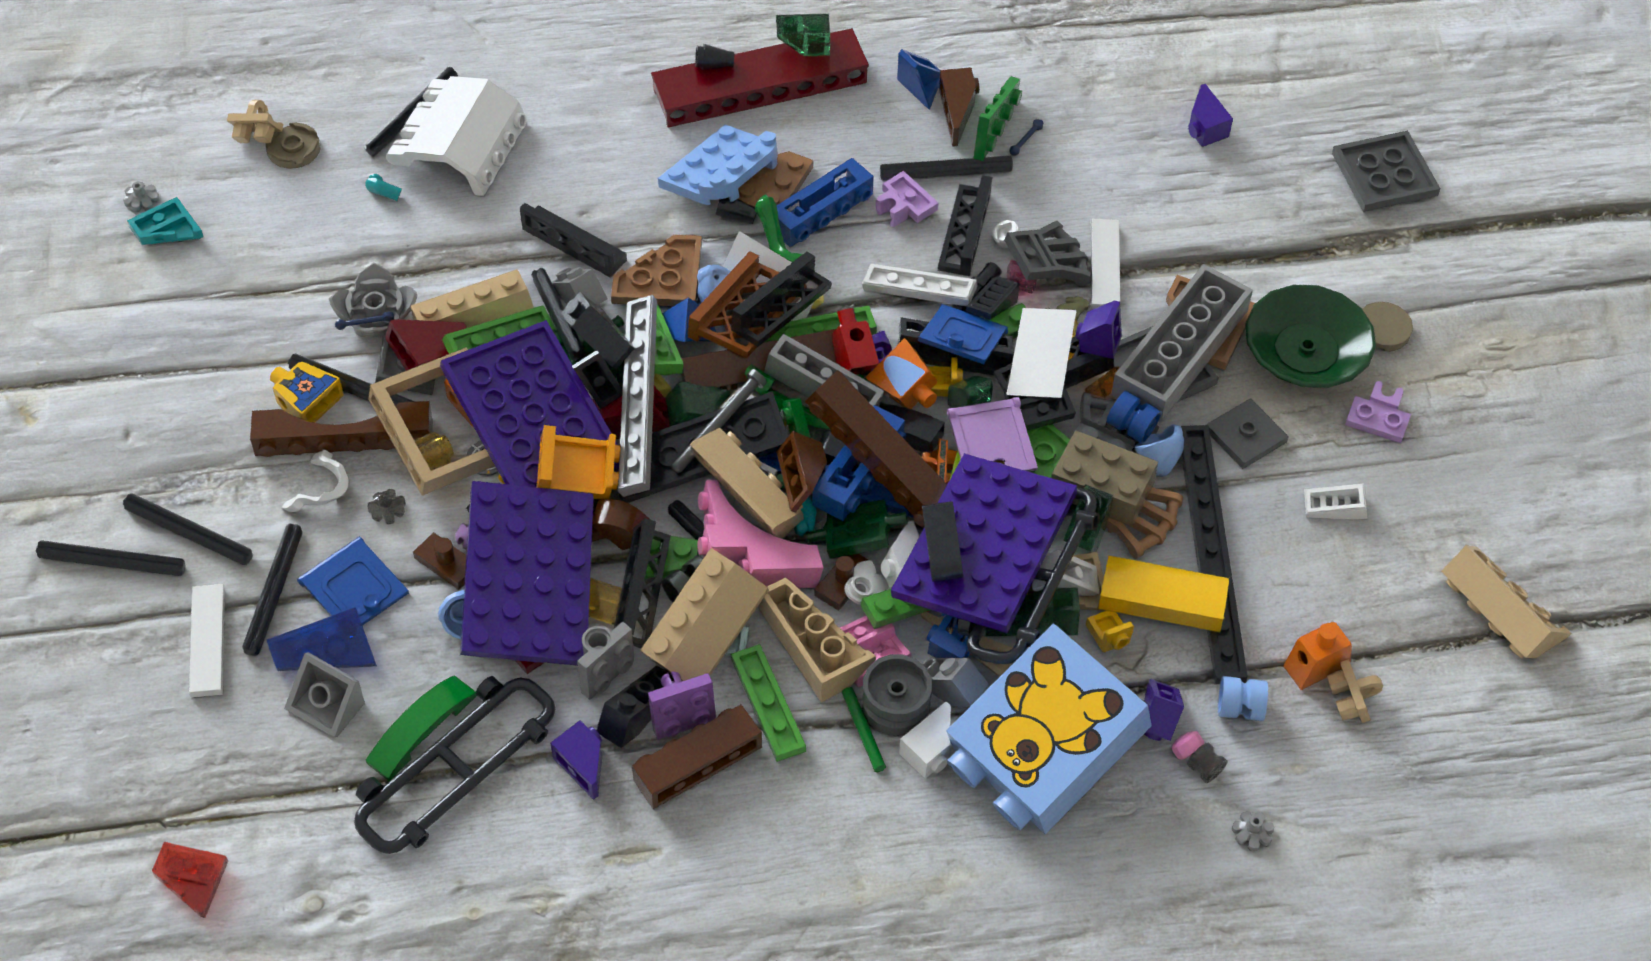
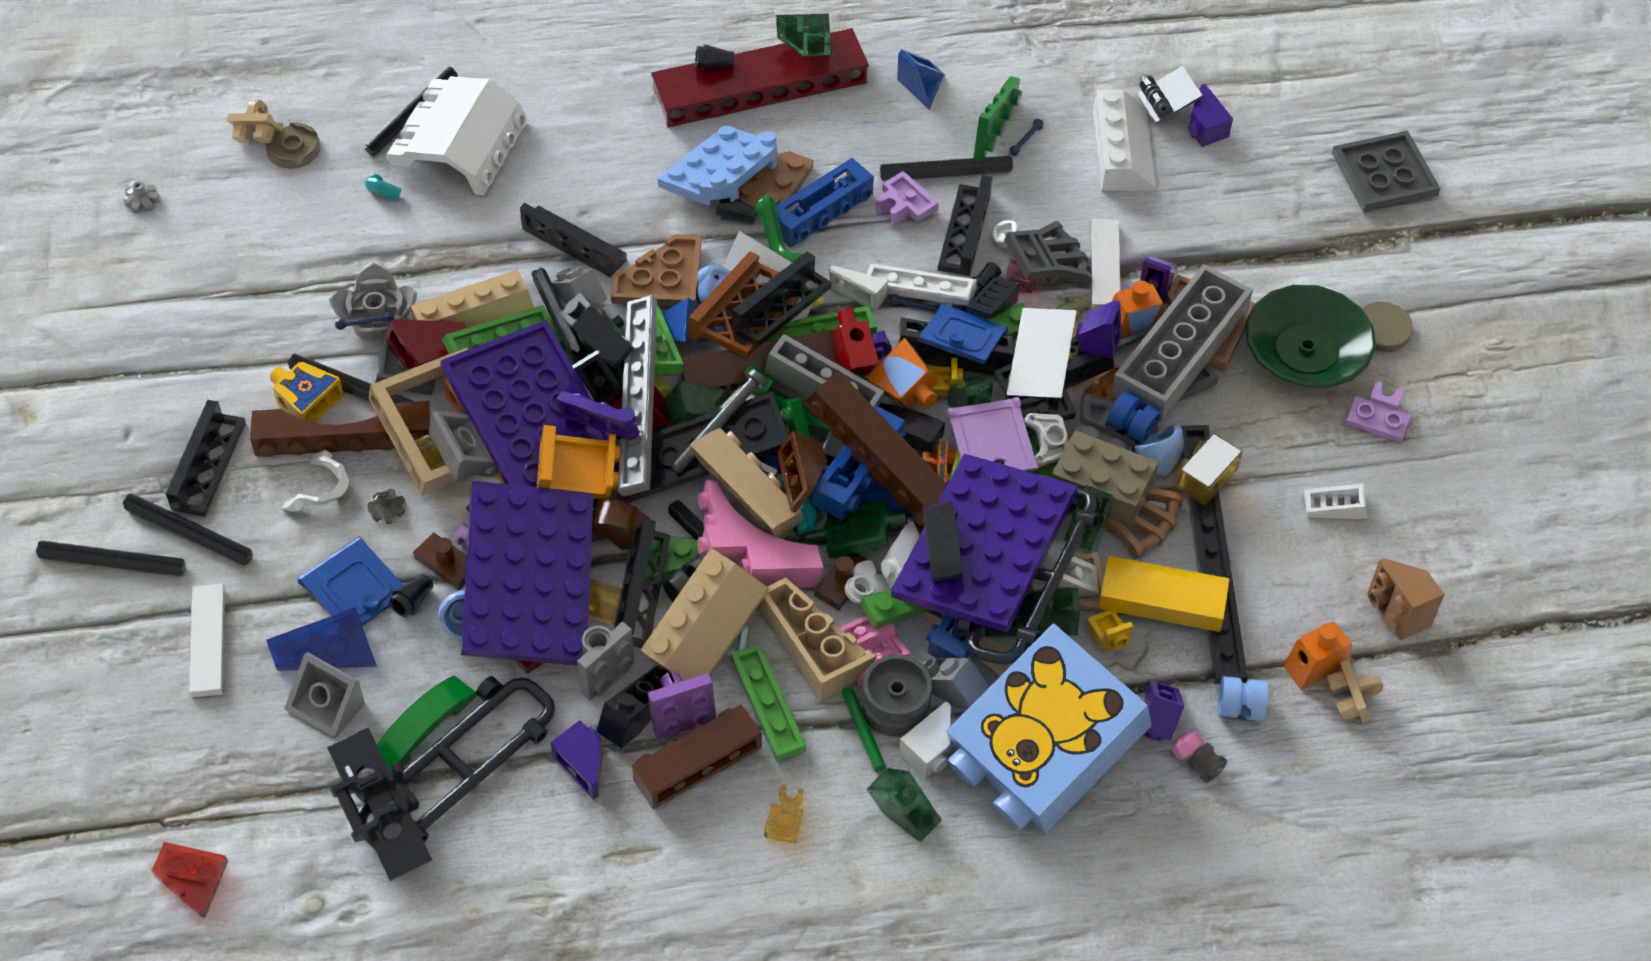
(165, 224): teal wing -> none
(194, 457): none -> black fence
(272, 590): black axle -> none
(388, 799): none -> black piece
(409, 597): none -> black cone
(459, 444): none -> light grey slope
(598, 415): none -> dark purple plate
(785, 819): none -> clear yellow plate
(859, 286): none -> white slope
(895, 300): none -> dark blue hinge
(904, 802): none -> clear green slope
(958, 98): reddish brown slope -> none
(1051, 437): none -> white piece
(1123, 142): none -> white slope
(1139, 308): none -> orange torso
(1160, 274): none -> dark purple slope
(1168, 94): none -> hinge
(1208, 468): none -> brick
(1247, 433): dark grey plate -> none
(1253, 830): light grey plant -> none
(1405, 597): none -> medium nougat slope
(1503, 603): tan wedge -> none

